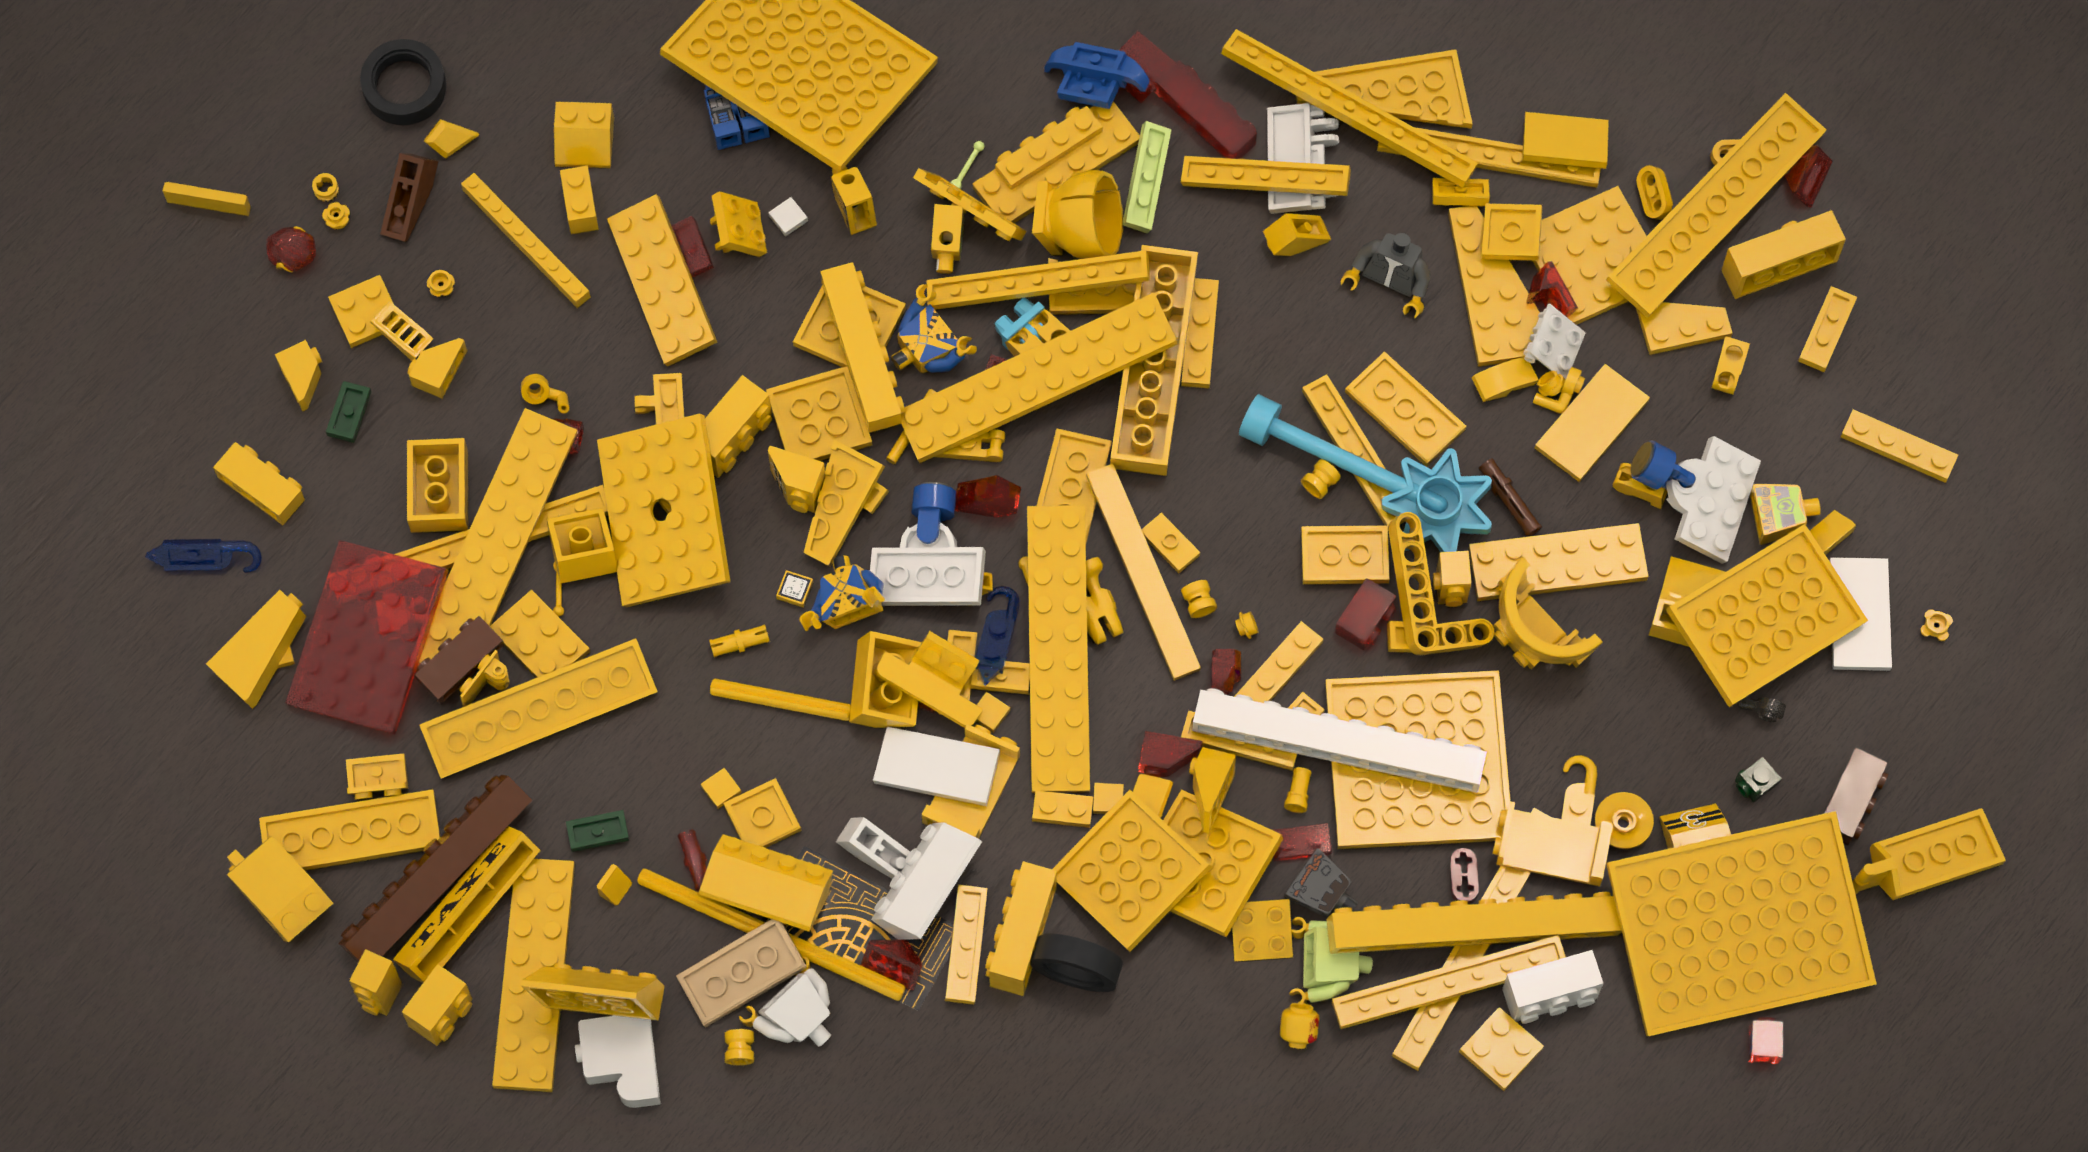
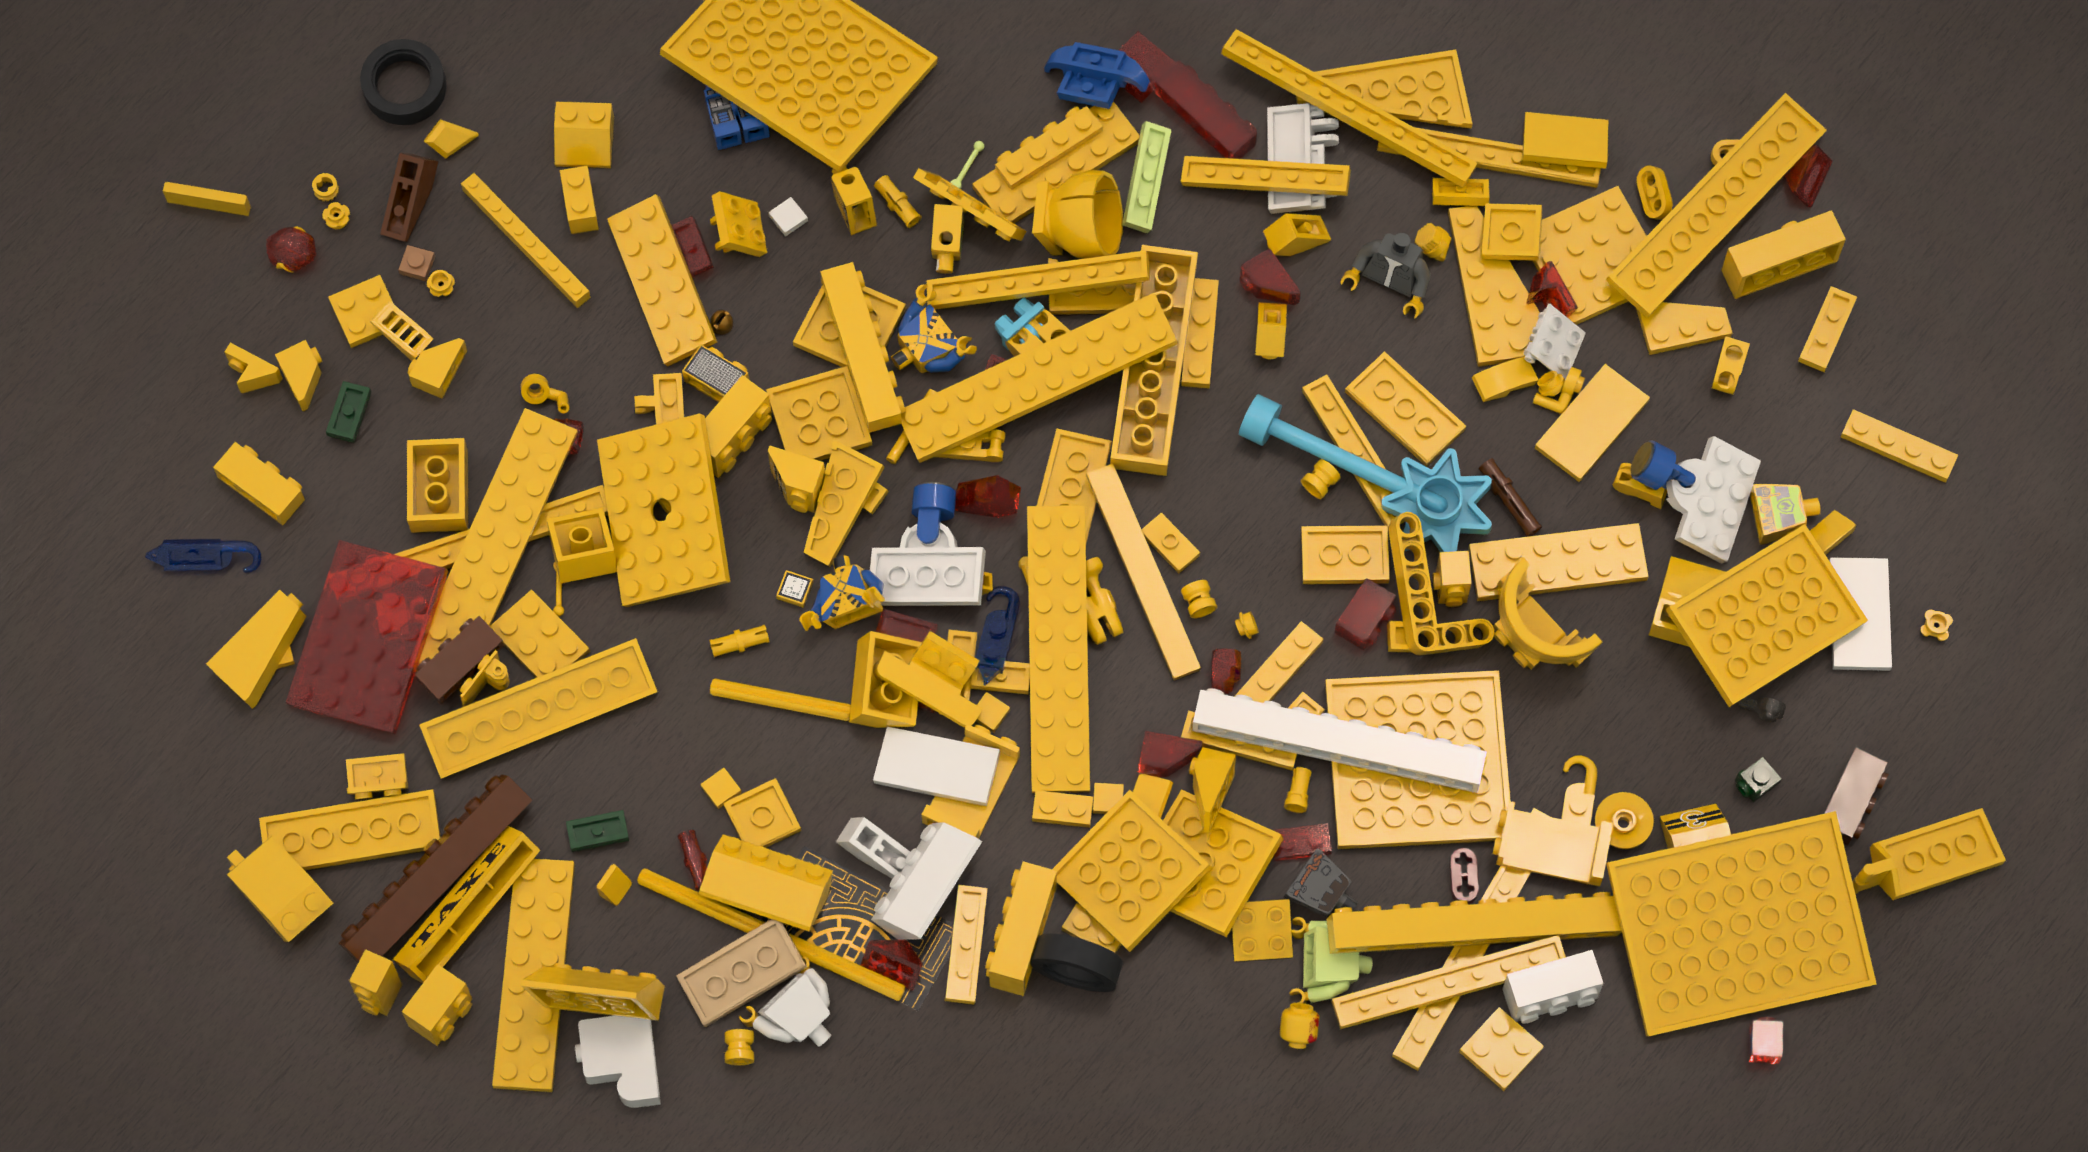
(256, 371): none -> yellow slope
(416, 263): none -> medium nougat plate
(712, 373): none -> brick
(725, 325): none -> pearl gold hinge
(897, 201): none -> yellow pin
(904, 626): none -> clear red tile
(1084, 926): none -> yellow plate
(1269, 279): none -> clear red slope
(1271, 330): none -> yellow slope
(1433, 241): none -> yellow piece

